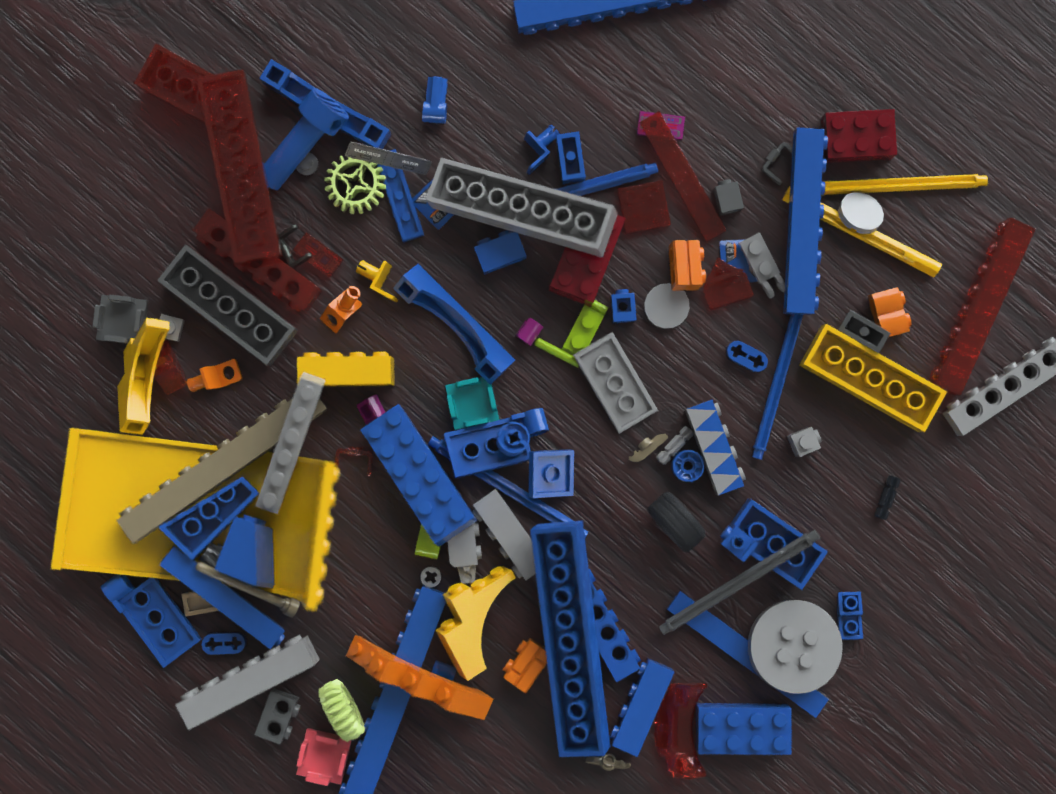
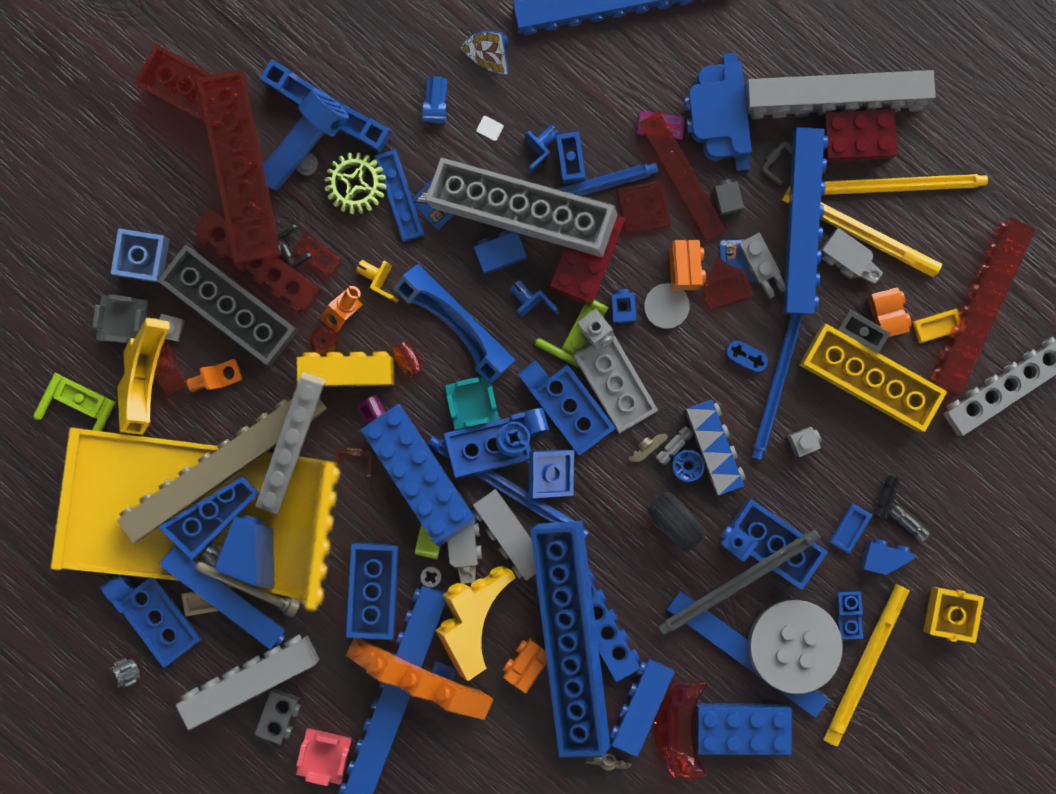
(78, 398): none -> lime plate
(124, 673): none -> dark grey gear
(139, 255): none -> medium blue brick
(224, 648): blue beam -> none
(331, 340): none -> clear red plate
(341, 710): yellowish green gear -> none
(372, 591): none -> blue brick
(388, 158): flat silver sticker -> none
(408, 358): none -> clear red brick
(487, 50): none -> shield
(489, 128): none -> white sticker
(529, 300): none -> blue bracket
(529, 331): magenta brick -> none
(538, 384): none -> blue hinge
(596, 330): none -> light grey brick
(720, 112): none -> blue brick
(839, 93): none -> light grey brick
(850, 256): none -> light grey hinge
(850, 528): none -> blue tile
(861, 212): tile -> none
(866, 665): none -> yellow piece
(884, 559): none -> blue slope
(909, 523): none -> dark grey axle
(936, 325): none -> yellow tile
(953, 614): none -> yellow brick

